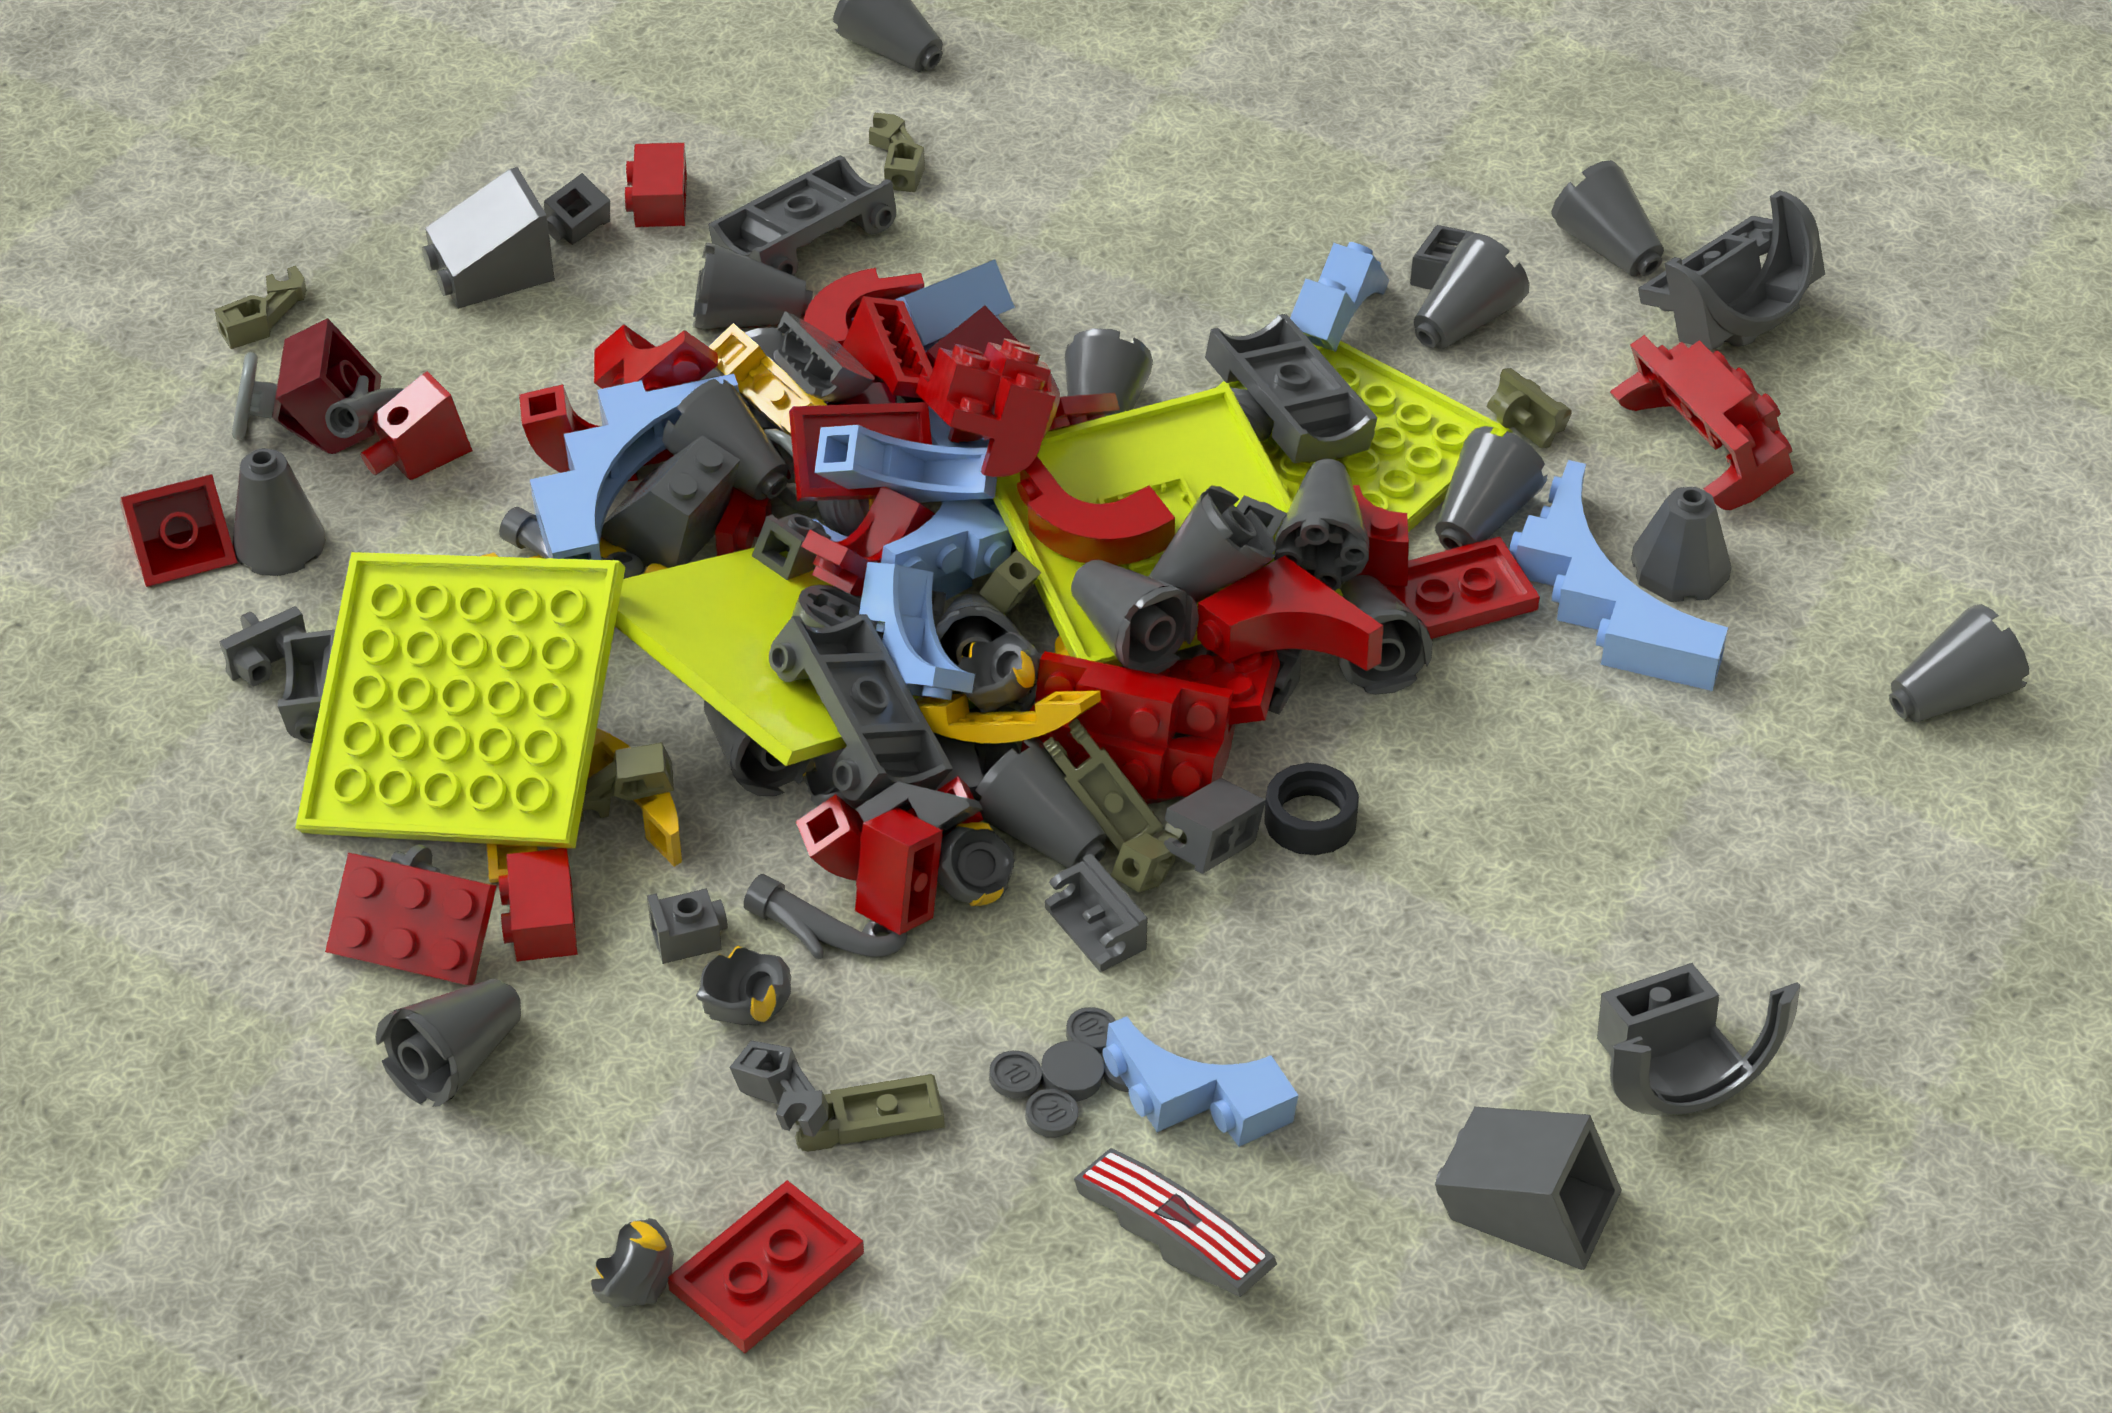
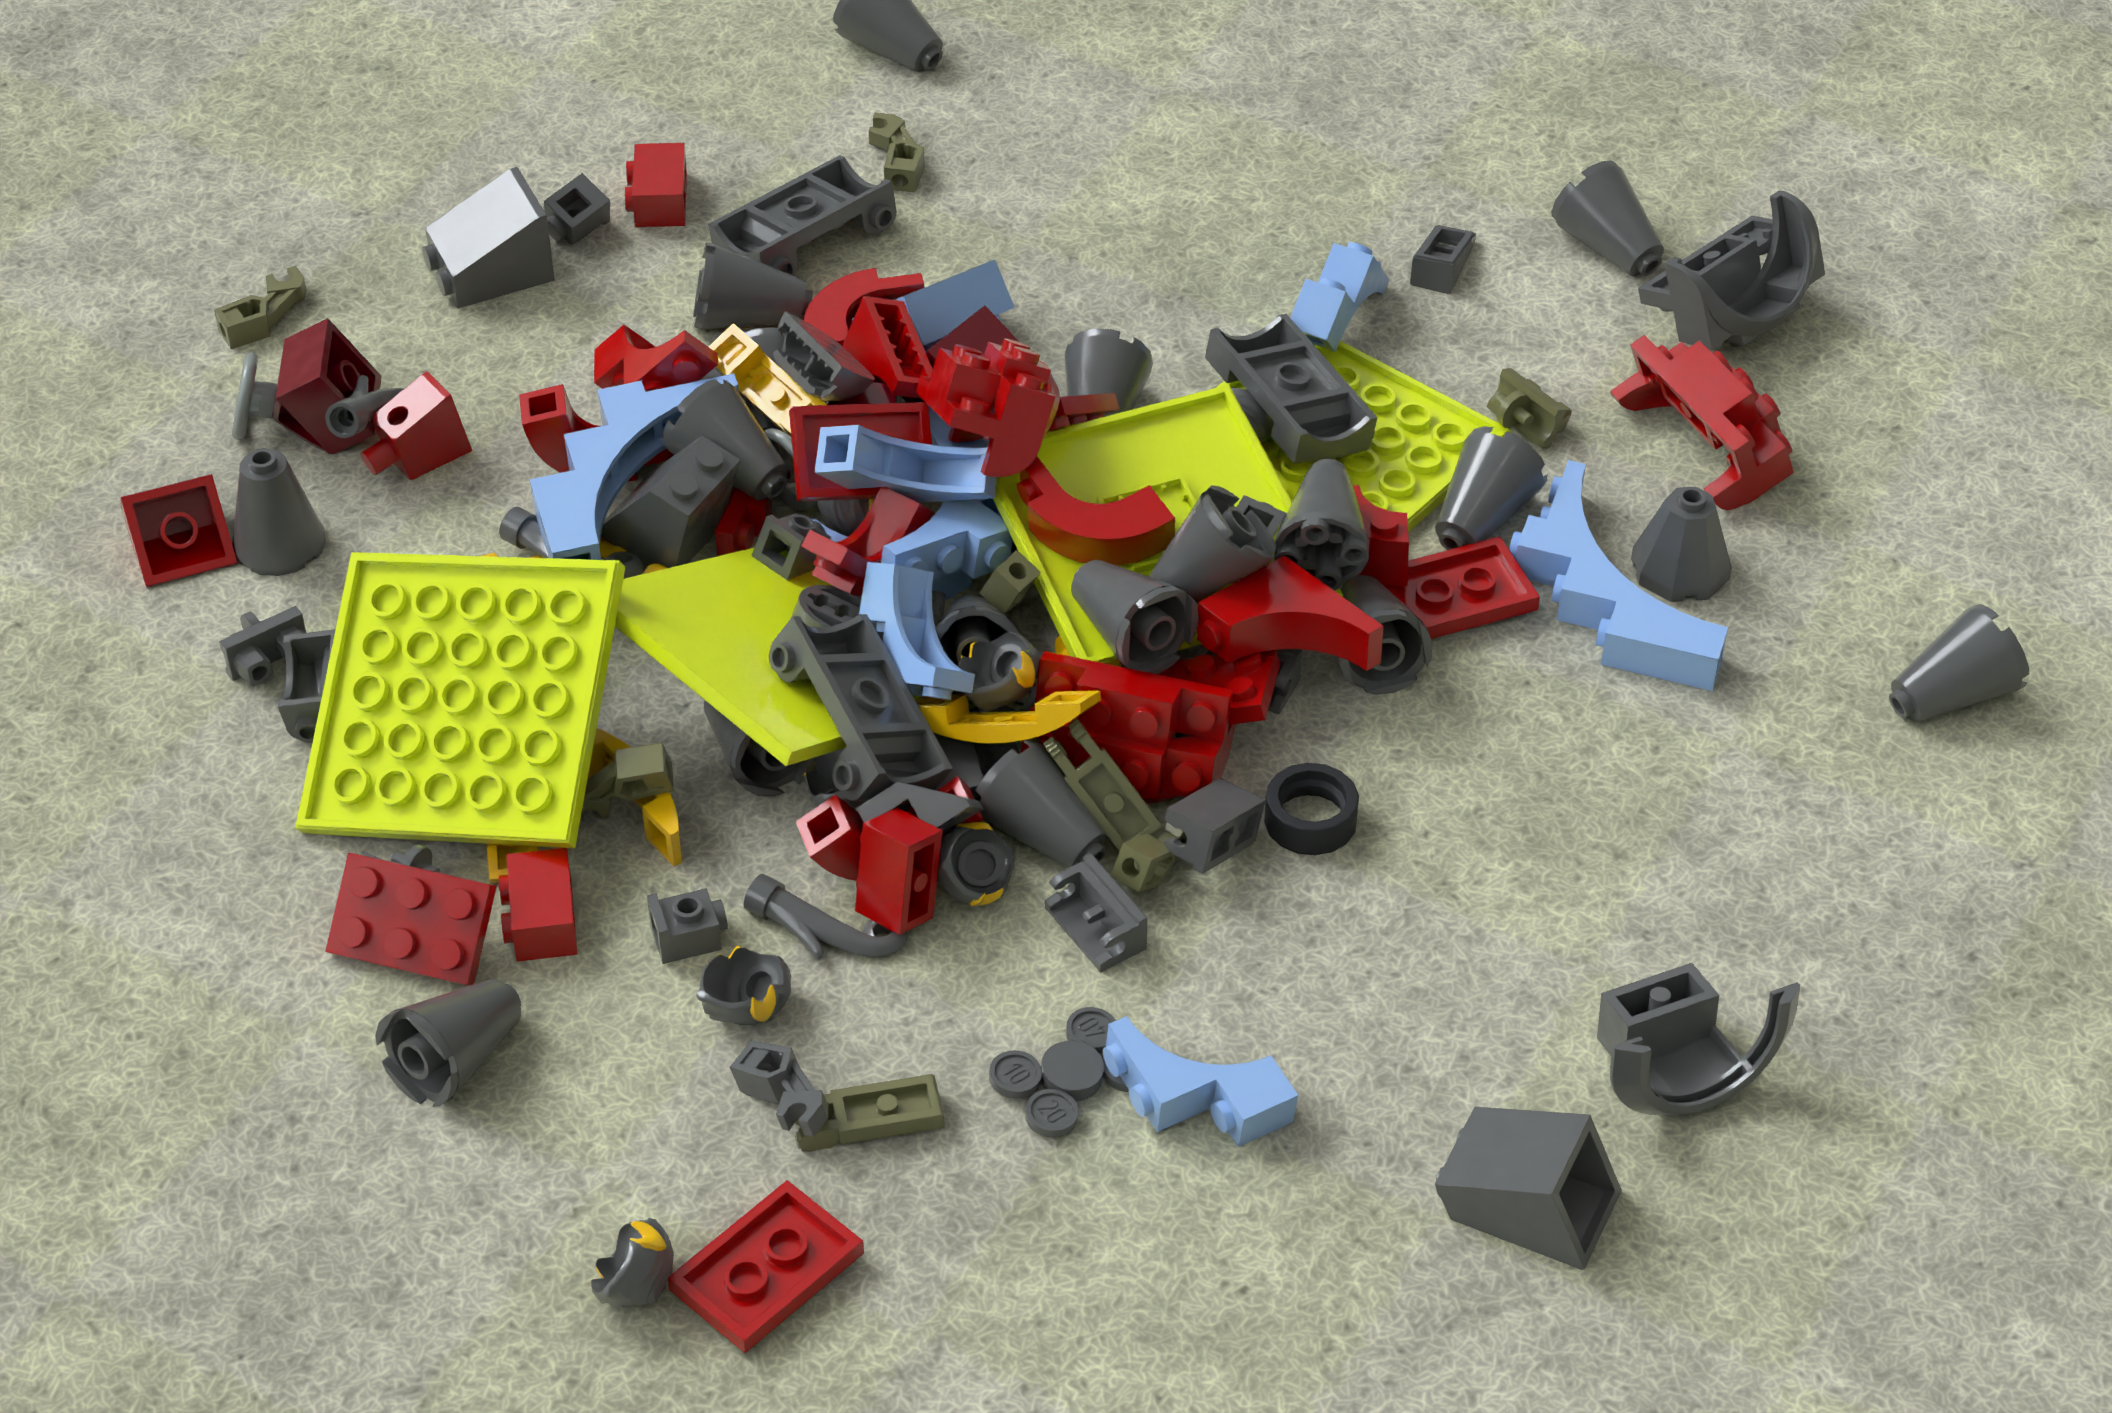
(1179, 1222): slope -> none
(1470, 292): dark grey cone -> none

